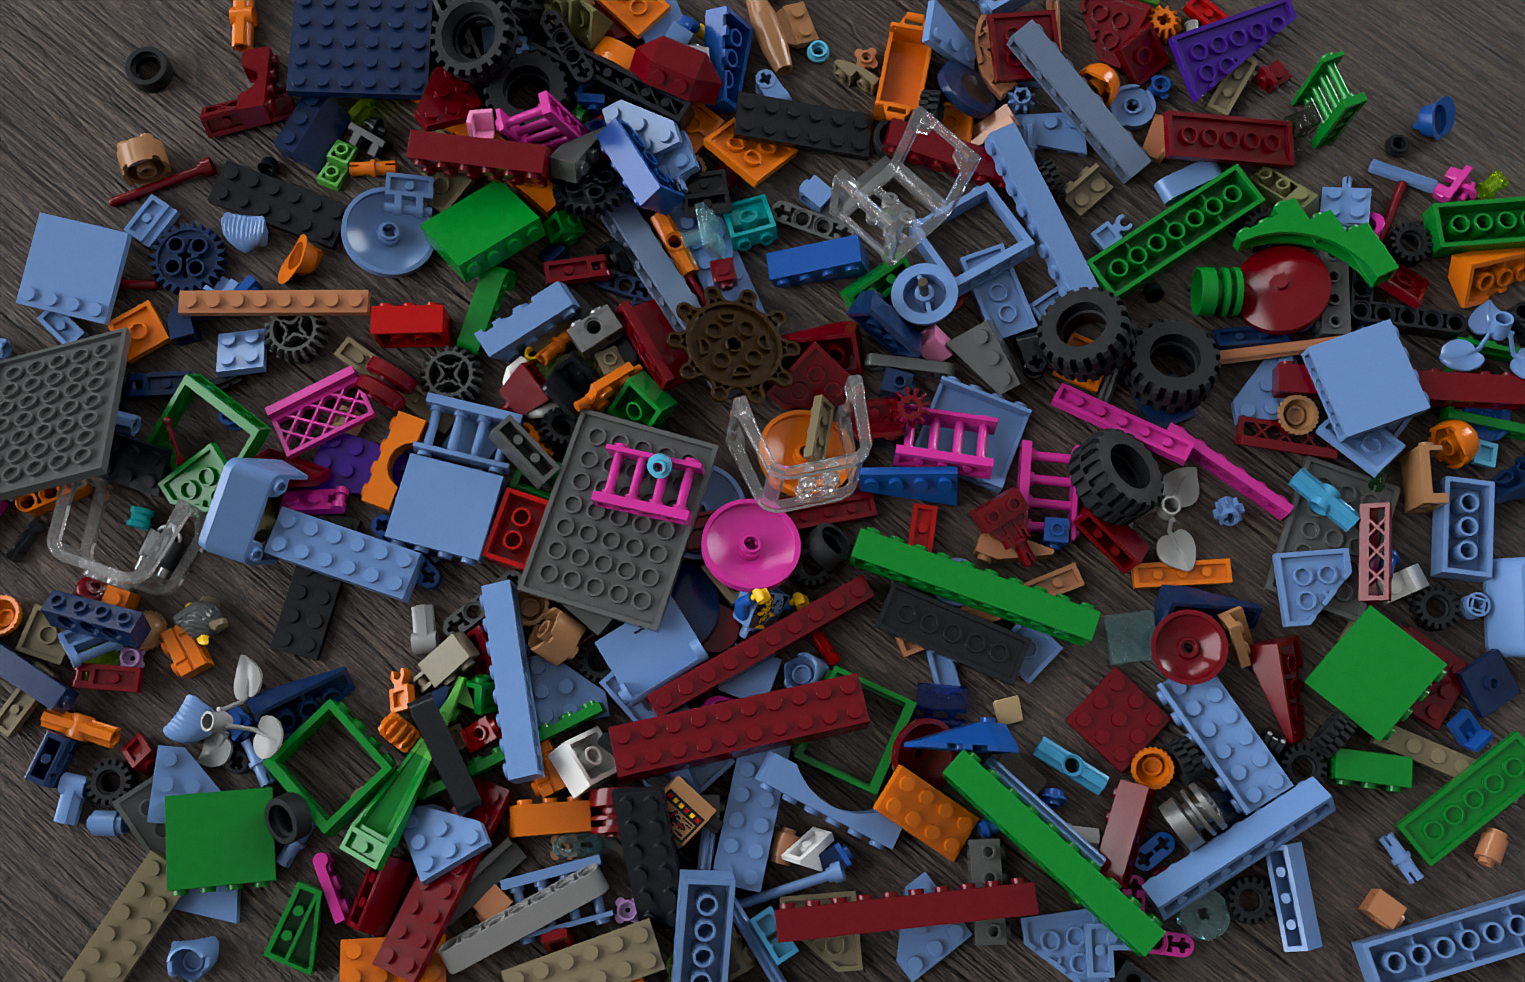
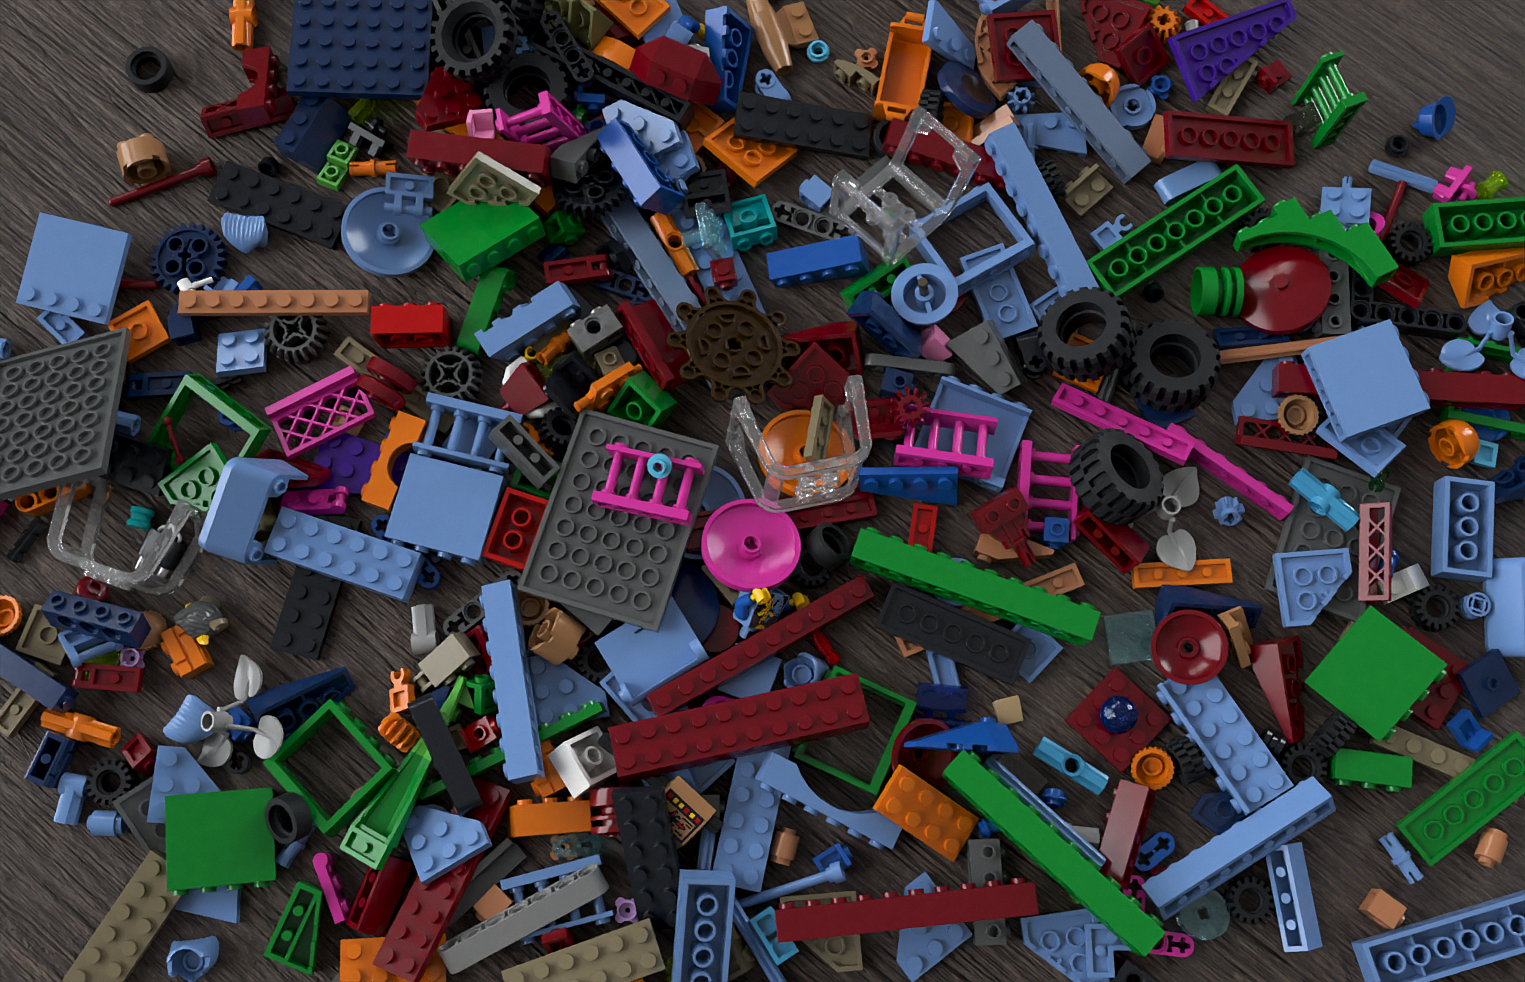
(121, 598): orange brick -> none
(151, 221): medium blue plate -> none
(185, 284): none -> white hand
(263, 775): medium blue pin -> none
(300, 261): orange piece -> none
(492, 183): none -> dark tan plate
(808, 847): white slope -> none
(1118, 714): none -> clear blue hair
(1193, 816): flat silver wheel -> none
(1279, 187): olive slope -> none
(1418, 479): medium nougat panel -> none

